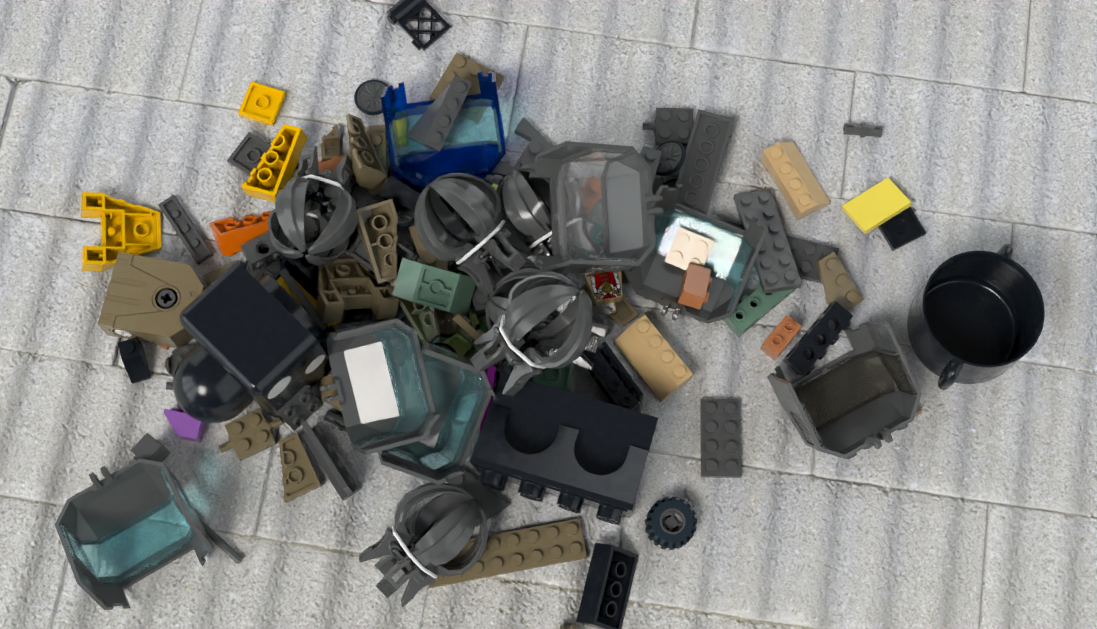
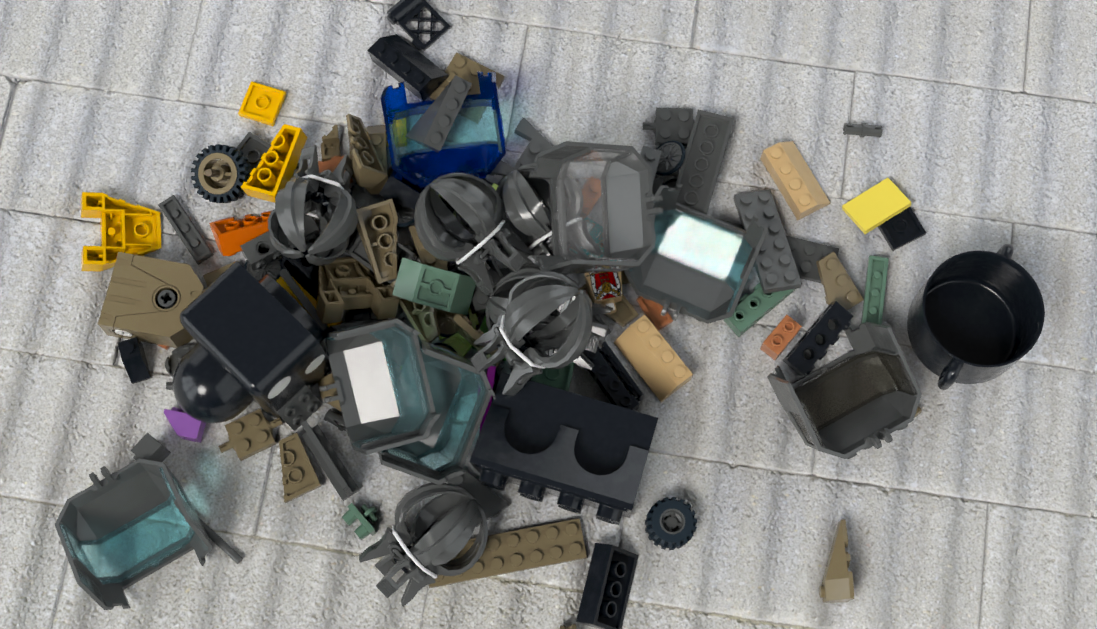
(220, 173): none -> wheel
(365, 528): none -> sand green hips
(368, 97): dark grey wheel -> none
(407, 65): none -> black slope
(653, 311): none -> nougat tile
(689, 248): plate -> none
(695, 286): nougat brick -> none
(720, 438): dark grey plate -> none
(837, 580): none -> dark tan wedge
(874, 290): none -> sand green plate

